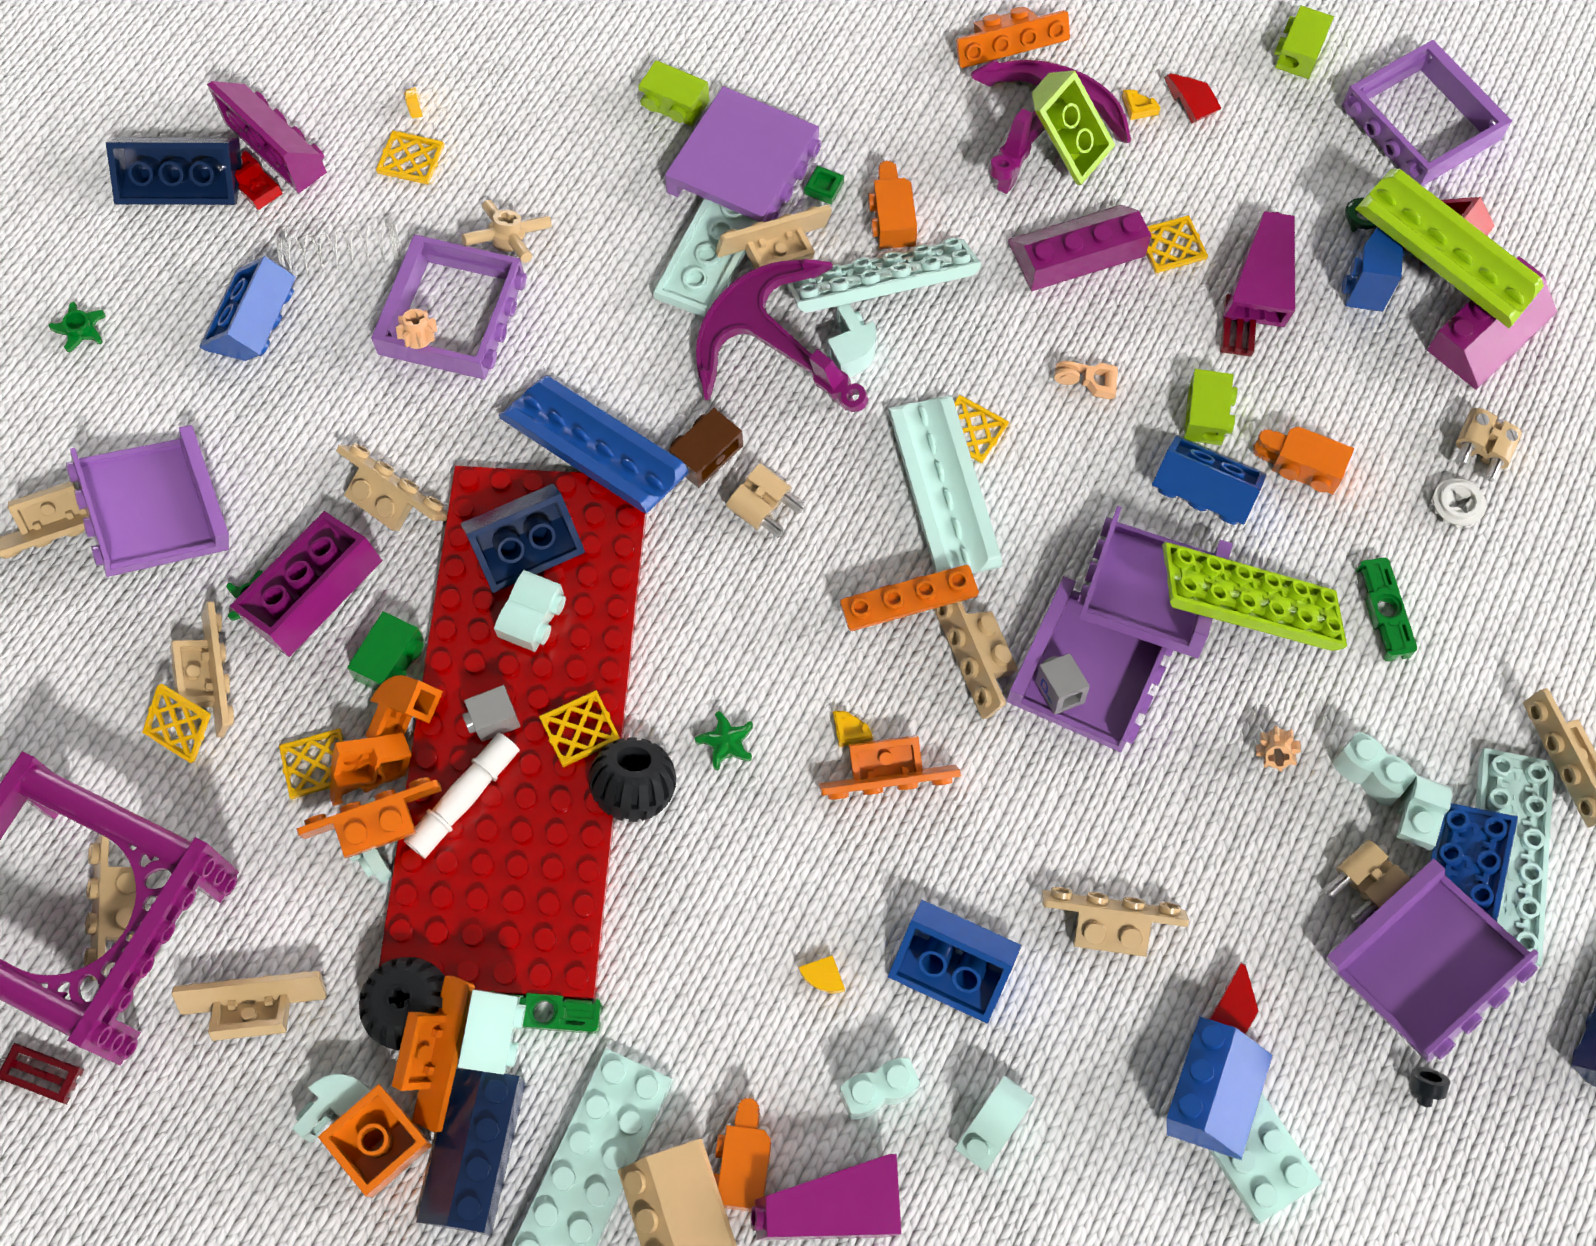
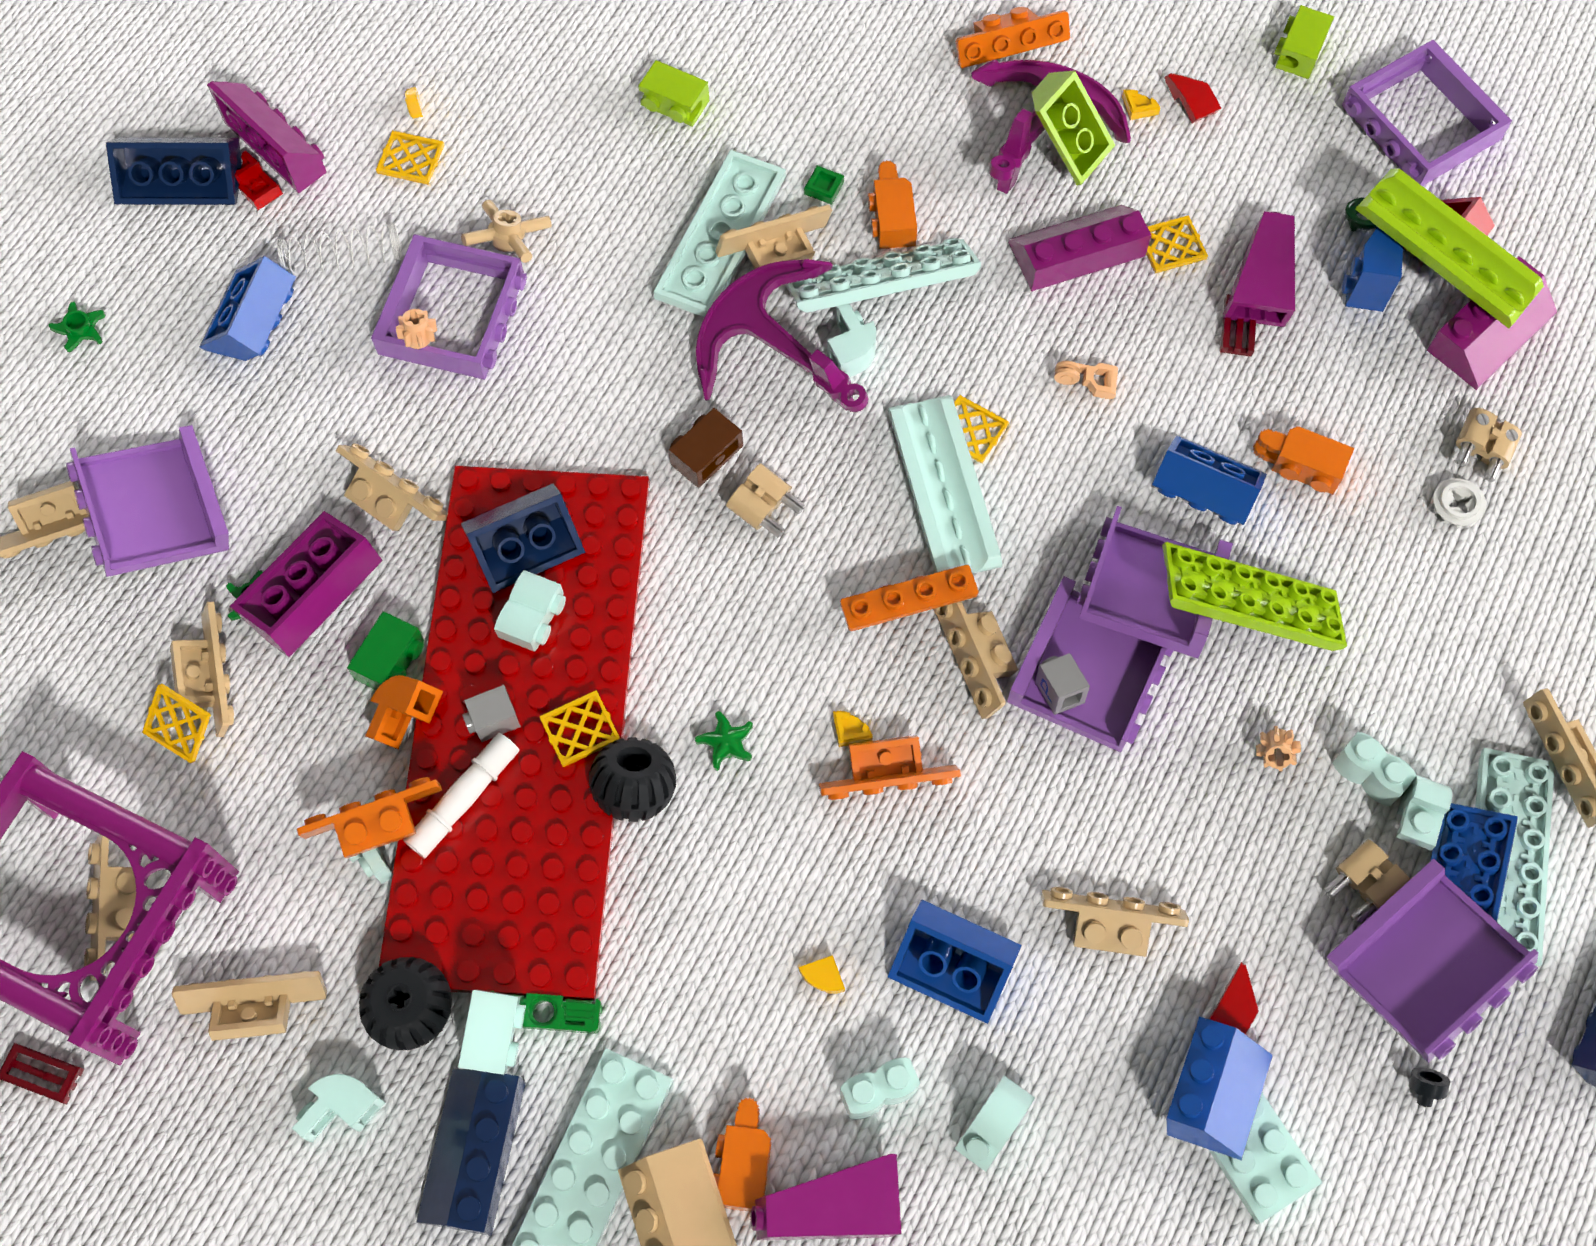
(308, 742): yellow window -> none
(367, 764): orange slope -> none
(374, 1141): orange slope -> none
(432, 1053): orange bracket -> none
(595, 443): blue plate -> none
(744, 156): medium lavender panel -> none
(1209, 407): lime brick -> none
(1394, 629): green piece -> none

